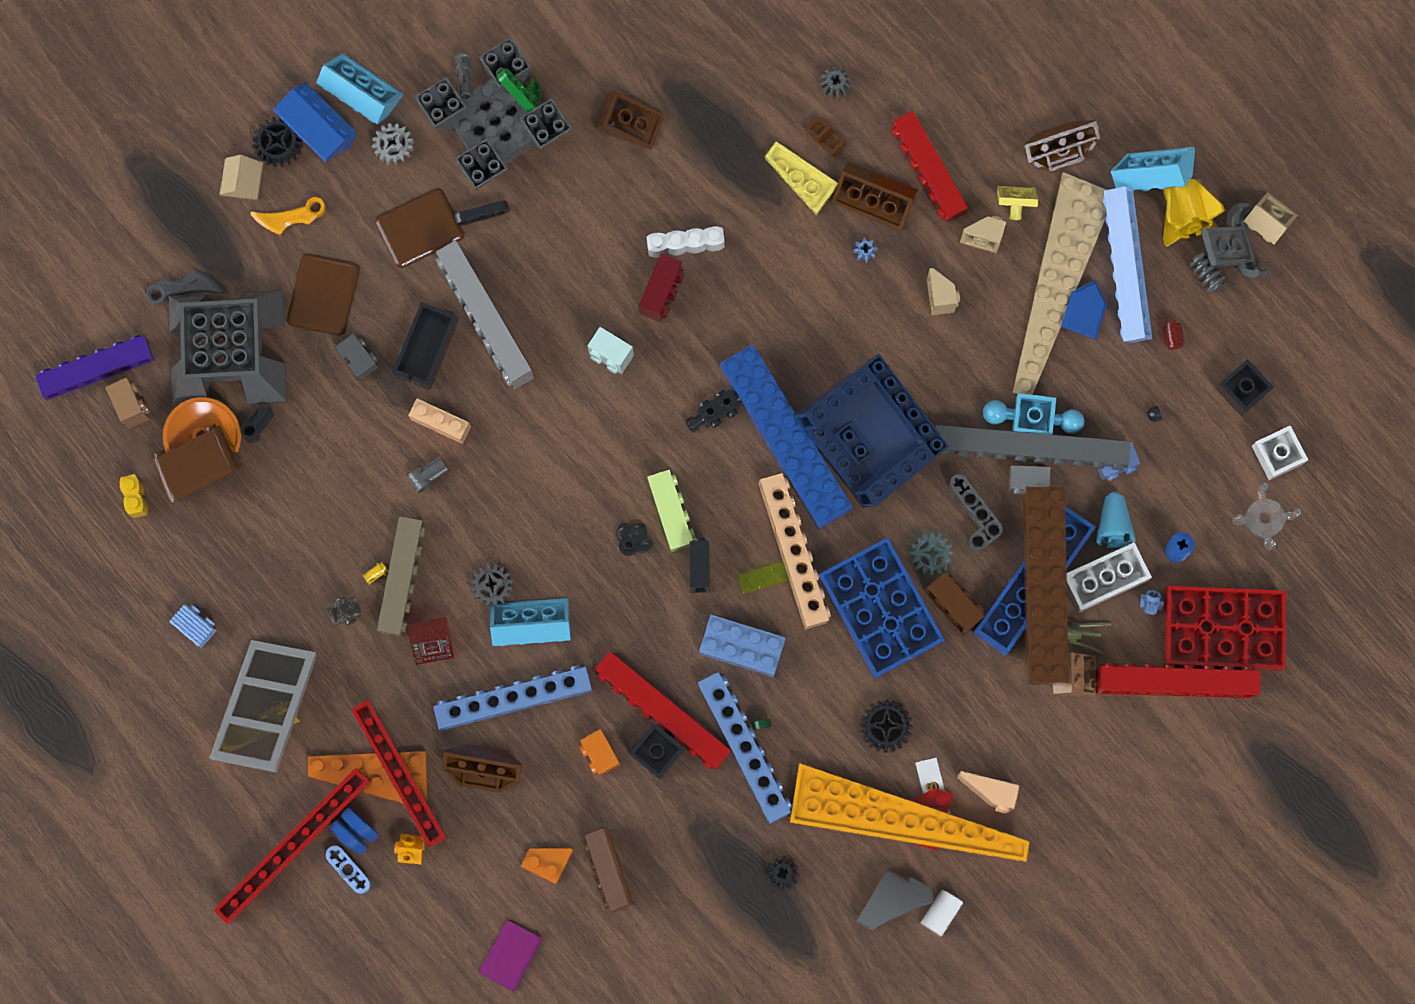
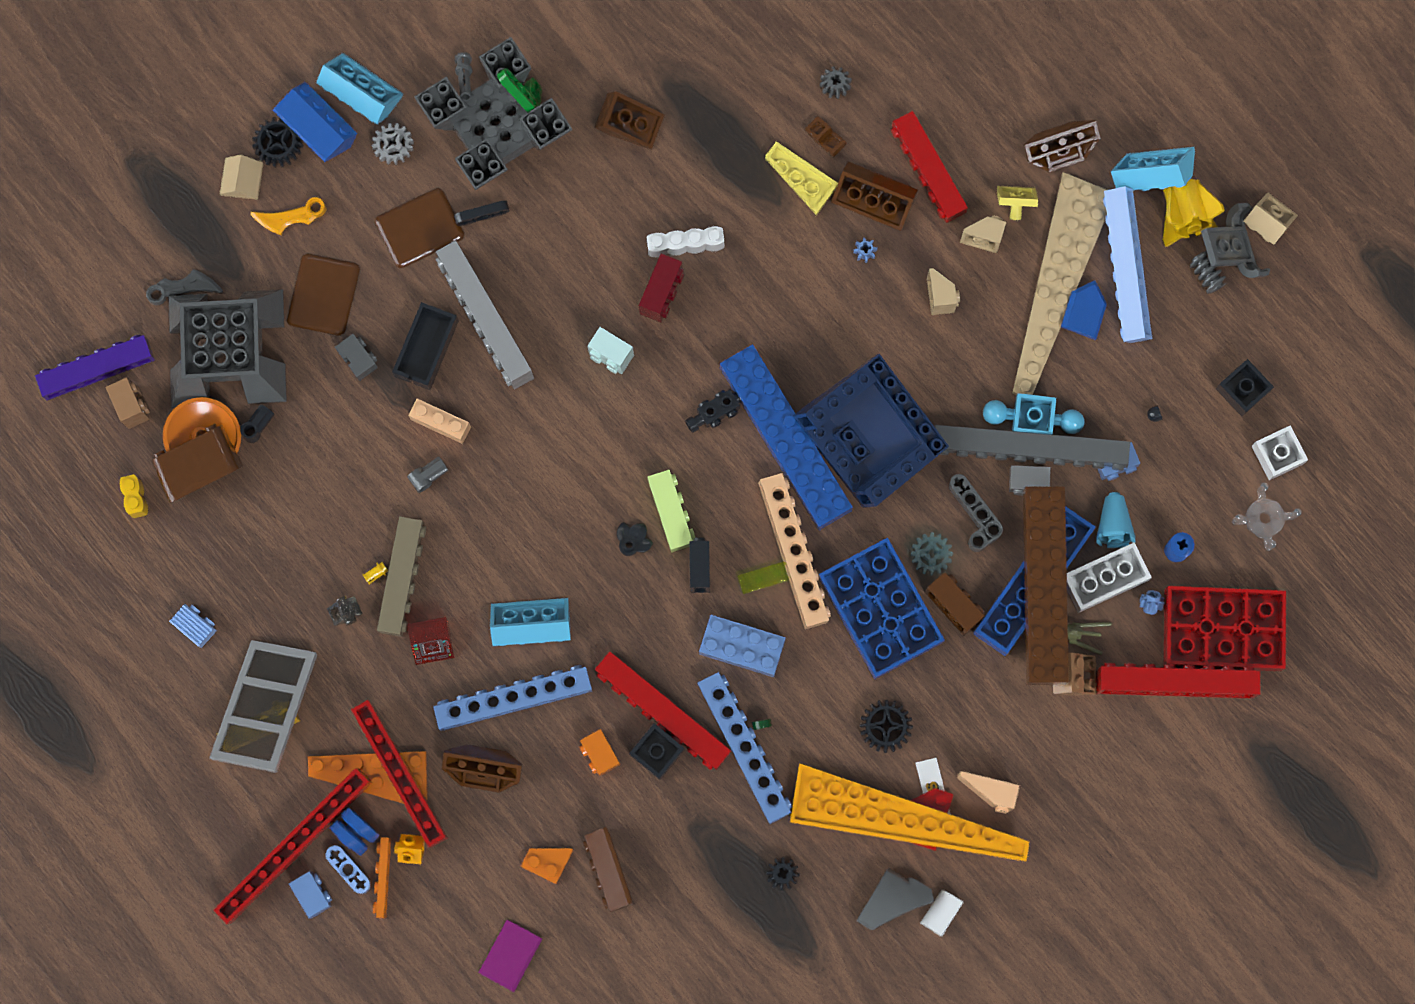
(310, 894): none -> medium blue brick
(381, 886): none -> orange plate
(499, 584): dark grey gear -> none
(1173, 335): clear red brick -> none

